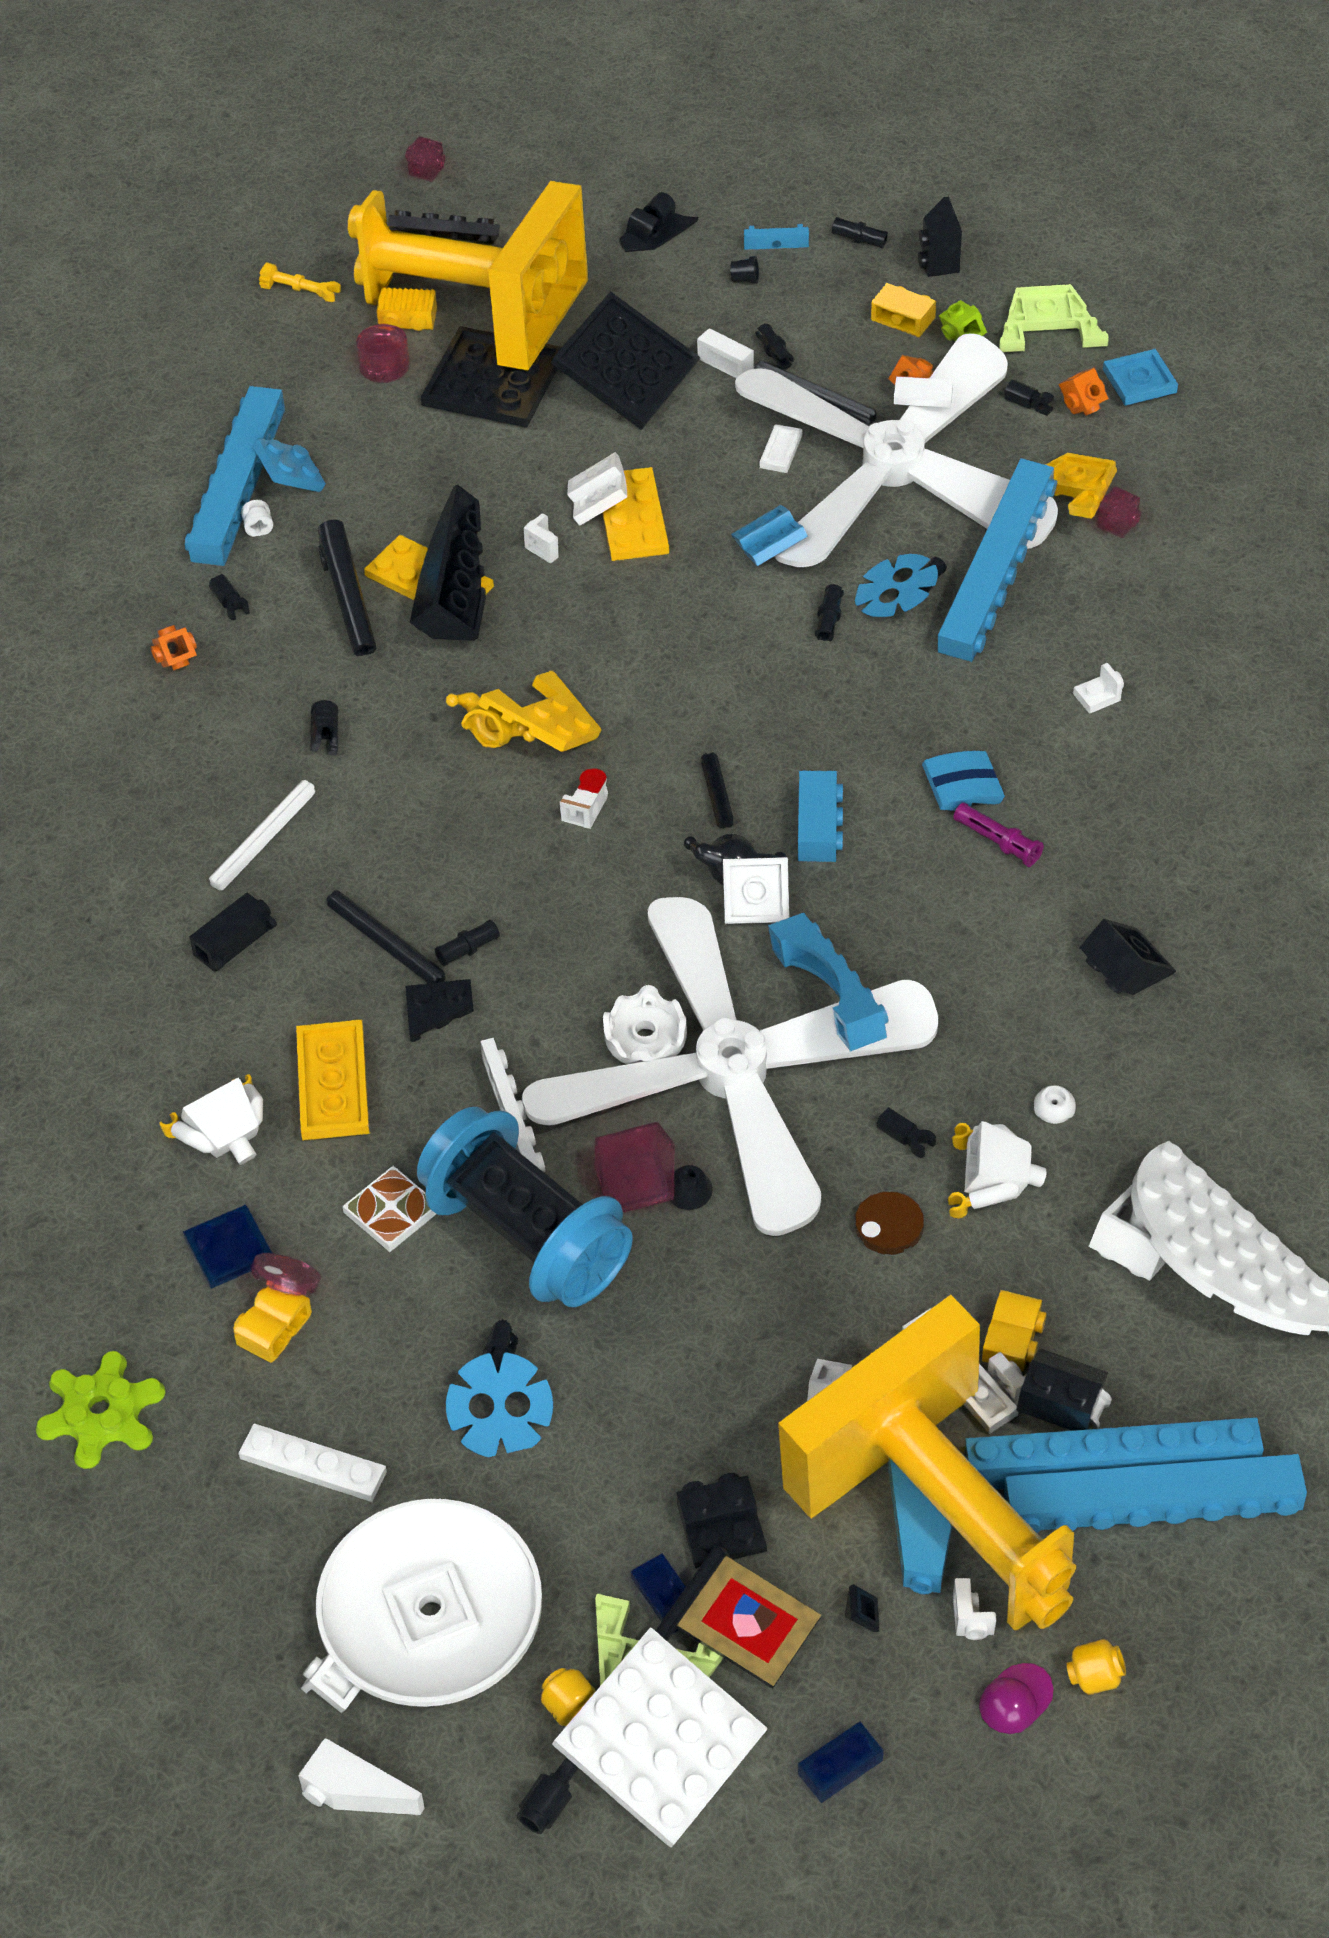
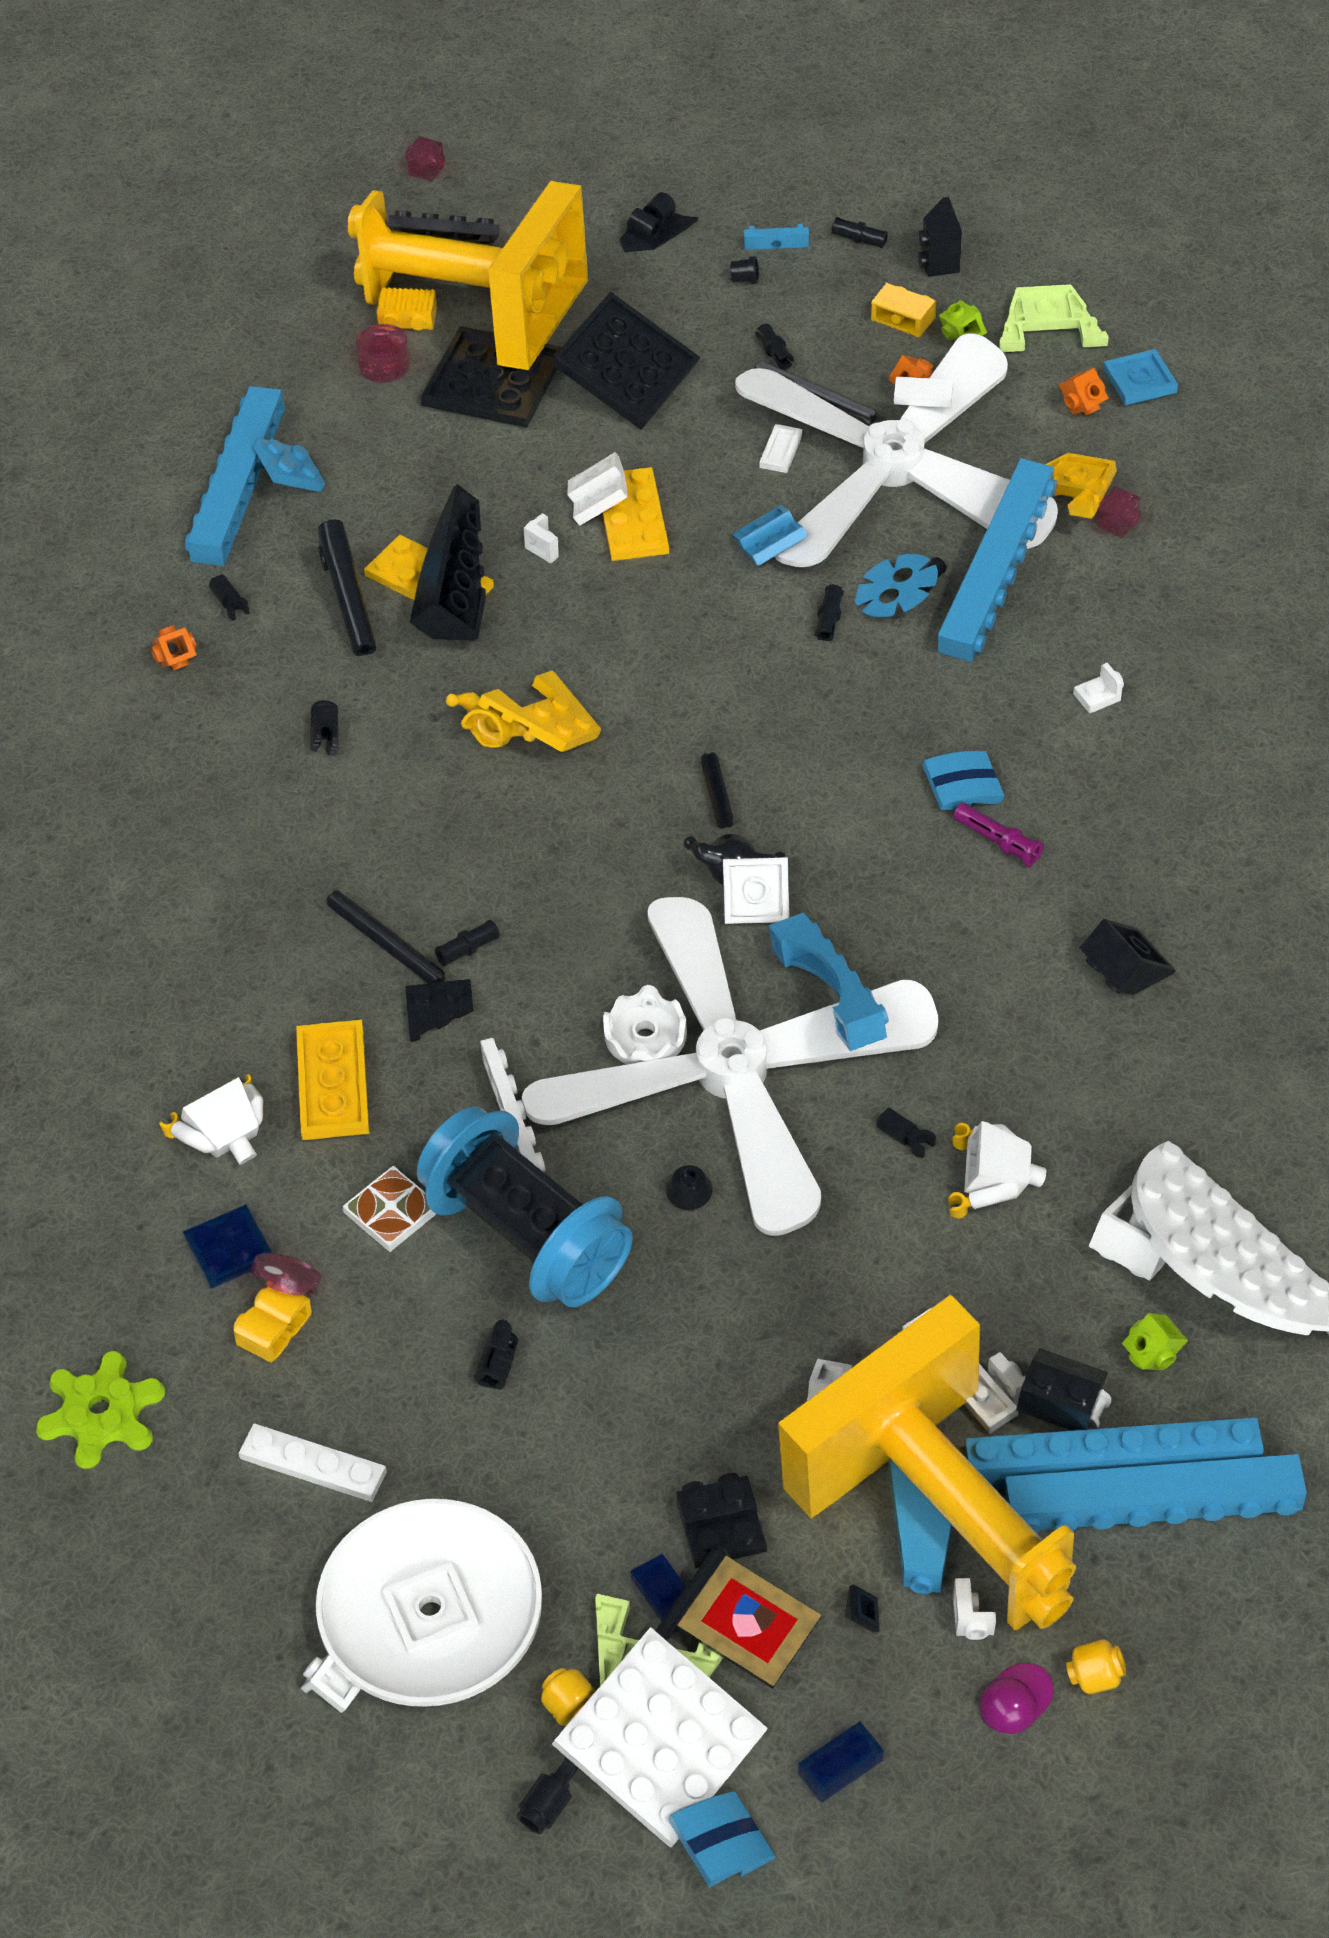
(231, 931): black brick -> none
(256, 518): white wheel -> none
(262, 835): white axle -> none
(270, 274): yellow piece -> none
(353, 1784): white slope -> none
(483, 1378): dark azure piece -> none
(587, 800): white leg -> none
(636, 1166): clear pink slope -> none
(721, 1838): none -> dark azure slope
(724, 353): white piece -> none
(819, 816): dark azure brick -> none
(889, 1222): reddish brown tile -> none
(1014, 1328): yellow brick -> none
(1029, 397): black bar -> none
(1052, 1113): white plate -> none
(1154, 1342): none -> lime brick

